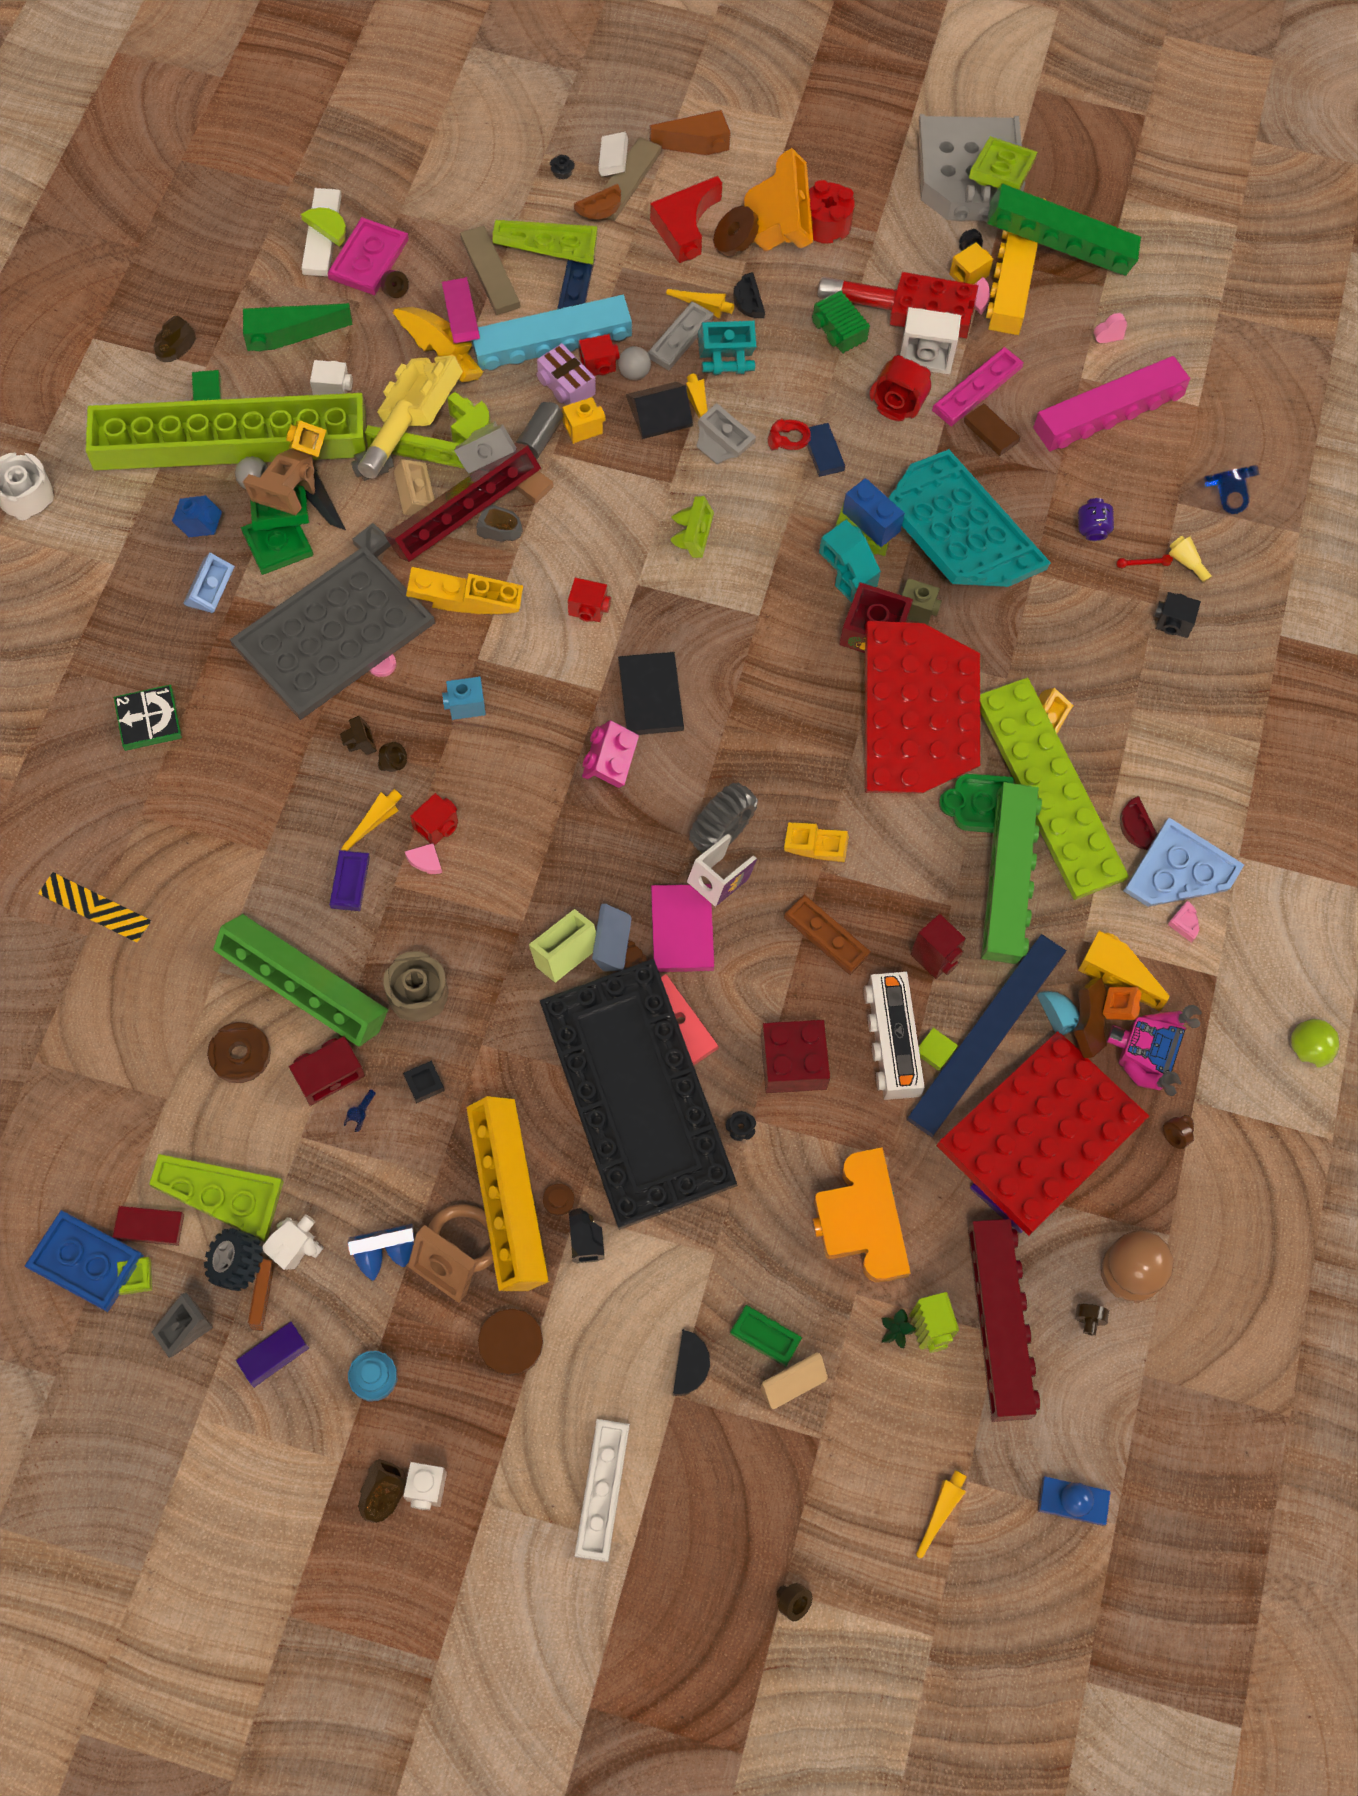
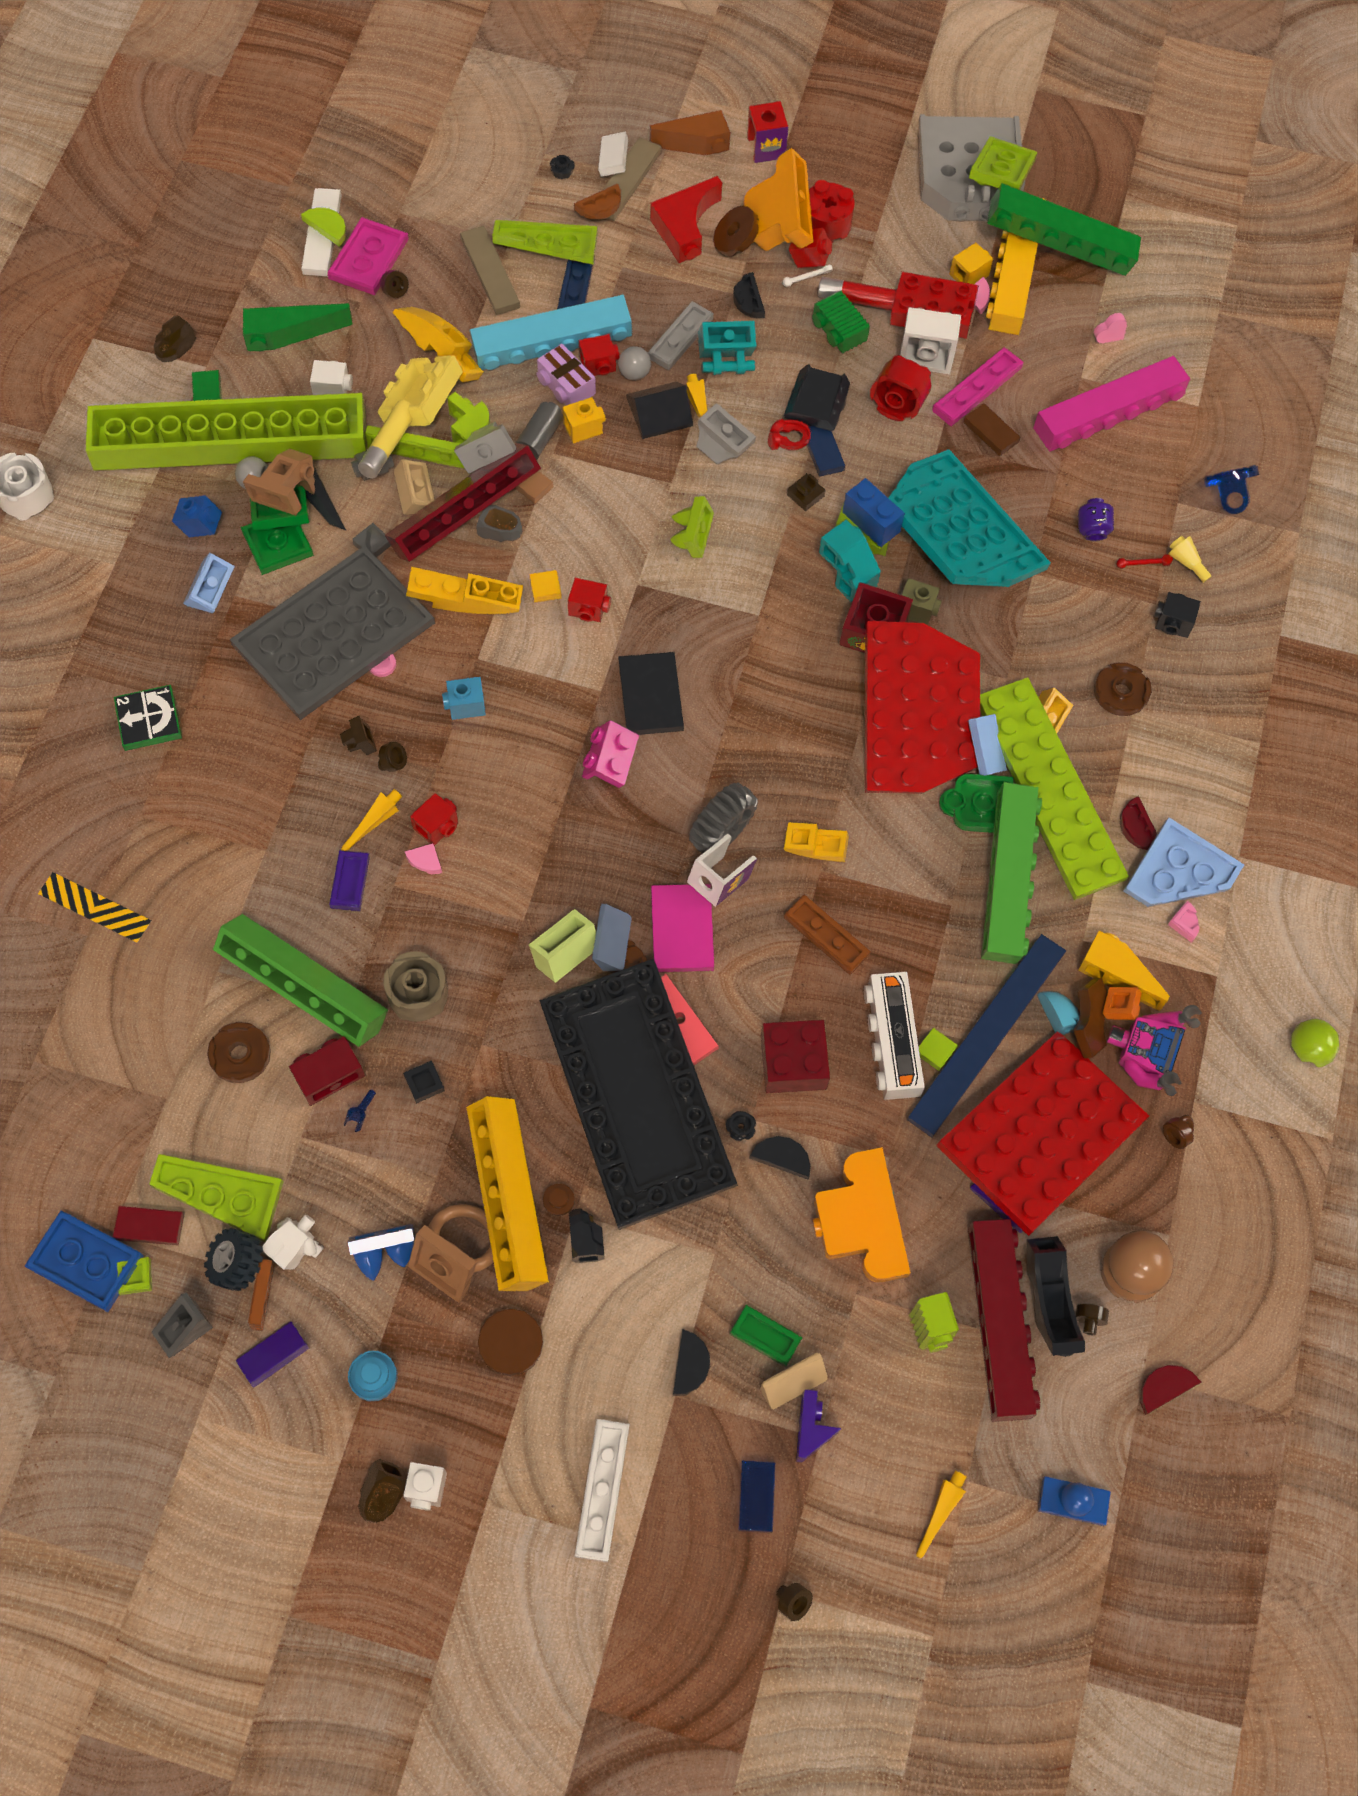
(306, 438): yellow brick -> none
(460, 310): dark pink tile -> none
(545, 586): none -> yellow tile
(711, 301): yellow piece -> none
(756, 1496): none -> clear blue tile
(769, 130): none -> piece
(784, 1155): none -> black tile
(787, 281): none -> white hinge
(806, 491): none -> dark brown tile
(812, 1436): none -> dark purple slope
(813, 254): none -> red brick
(818, 398): none -> black slope
(897, 1328): dark green plant -> none
(938, 947): dark red brick -> none
(970, 237): black plate -> none
(986, 745): none -> light blue tile
(1053, 1298): none -> black arch
(1122, 703): none -> reddish brown tile
(1165, 1385): none -> dark red tile

